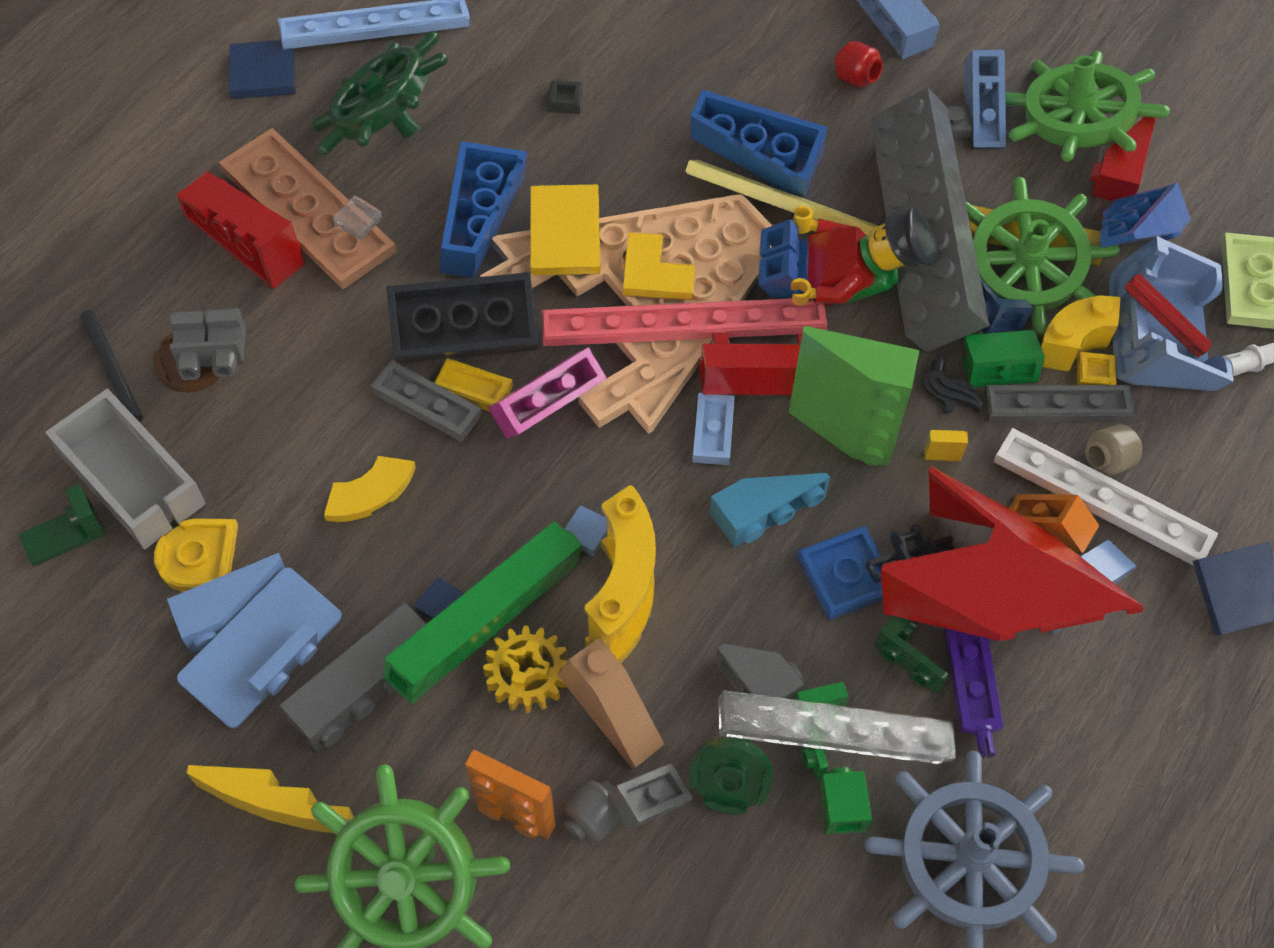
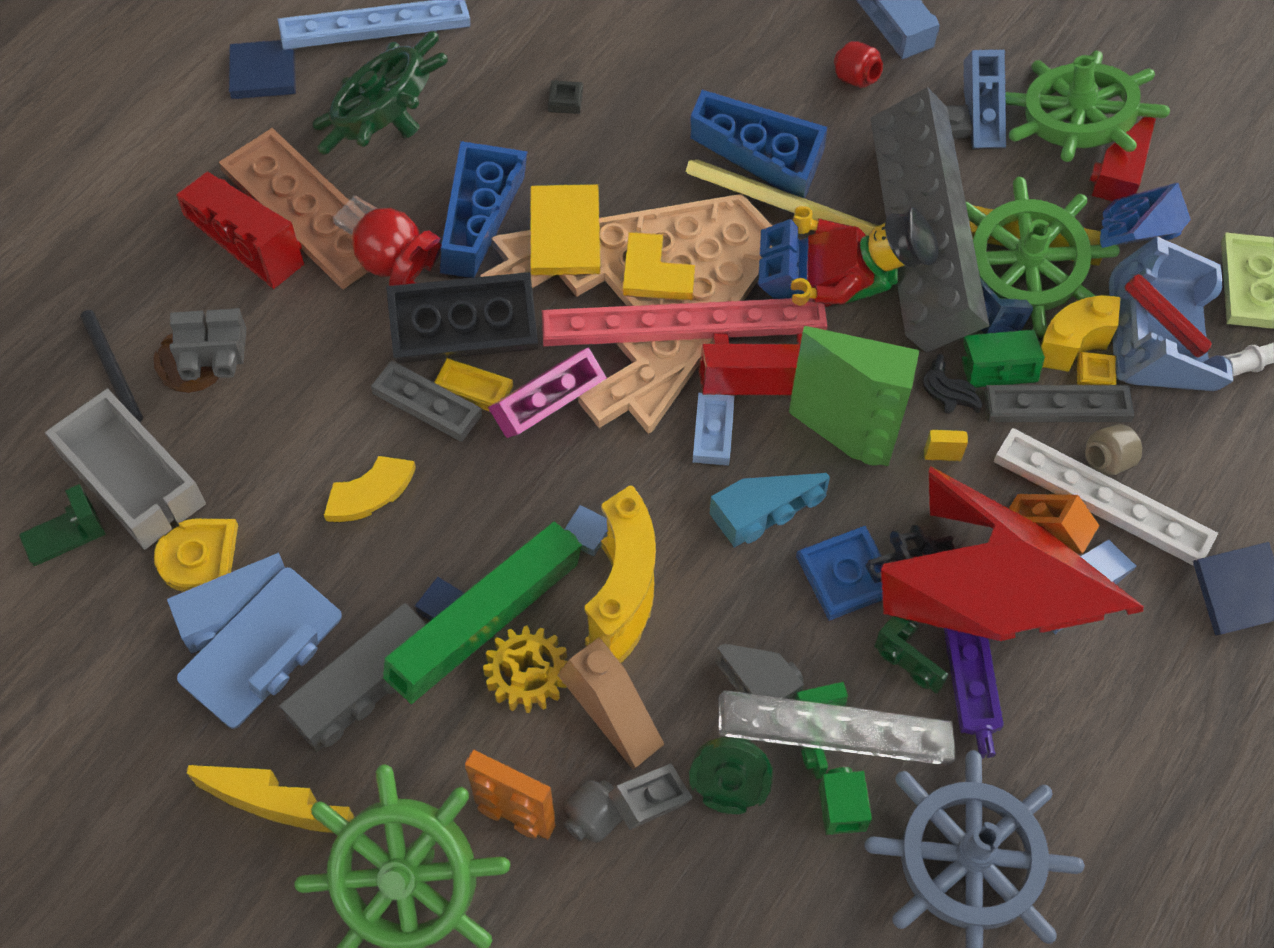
(392, 247): none -> red tile

